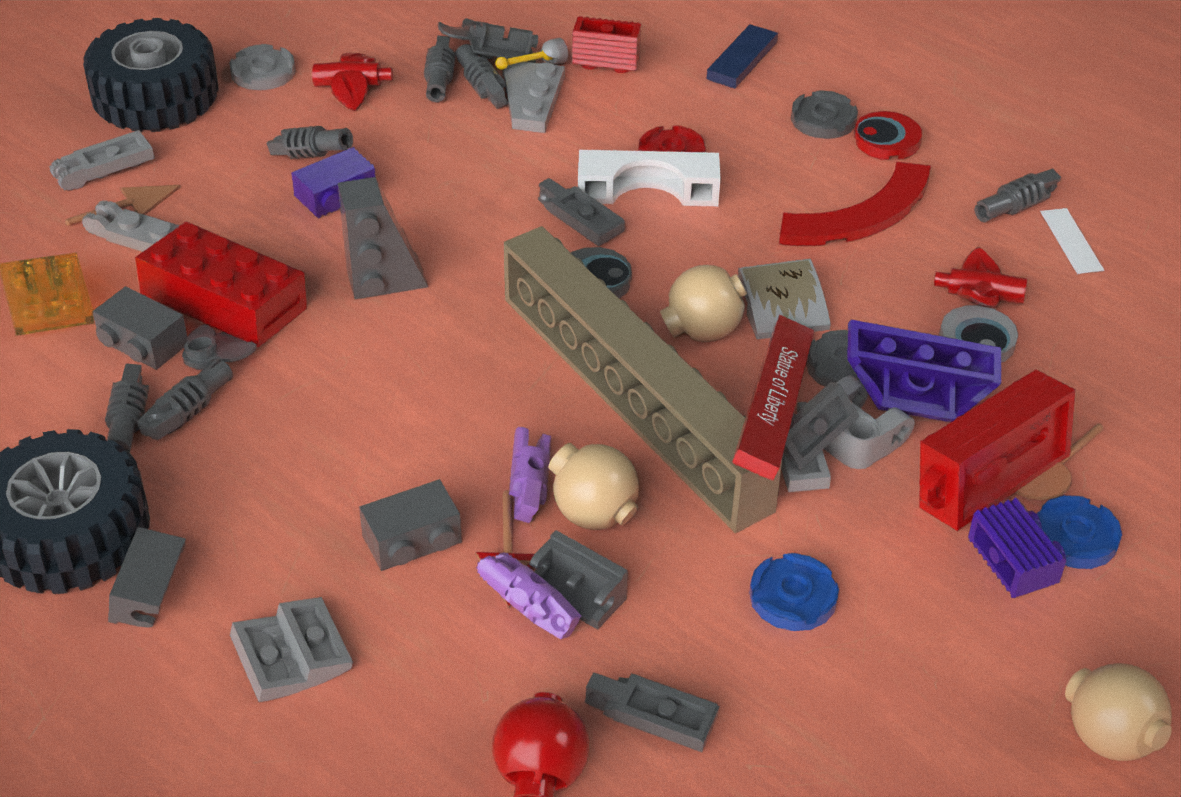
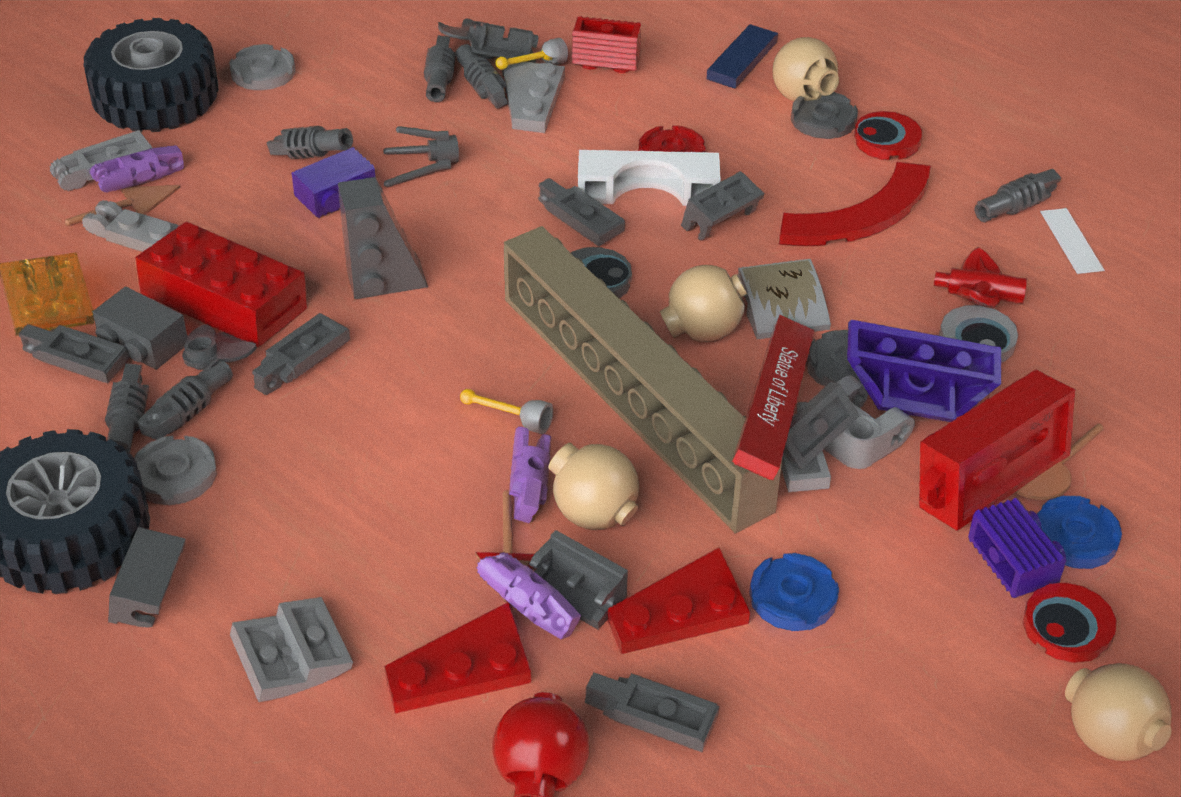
(75, 351): none -> dark grey hinge
(137, 168): none -> medium lavender hinge
(176, 469): none -> light grey tile
(299, 352): none -> dark grey hinge
(351, 77): red plant -> none
(410, 524): dark grey brick -> none
(442, 149): none -> dark grey plant
(461, 664): none -> red wing
(534, 414): none -> light grey hinge
(680, 606): none -> red wing
(721, 203): none -> dark grey hinge
(805, 69): none -> tan brick
(1069, 622): none -> tile

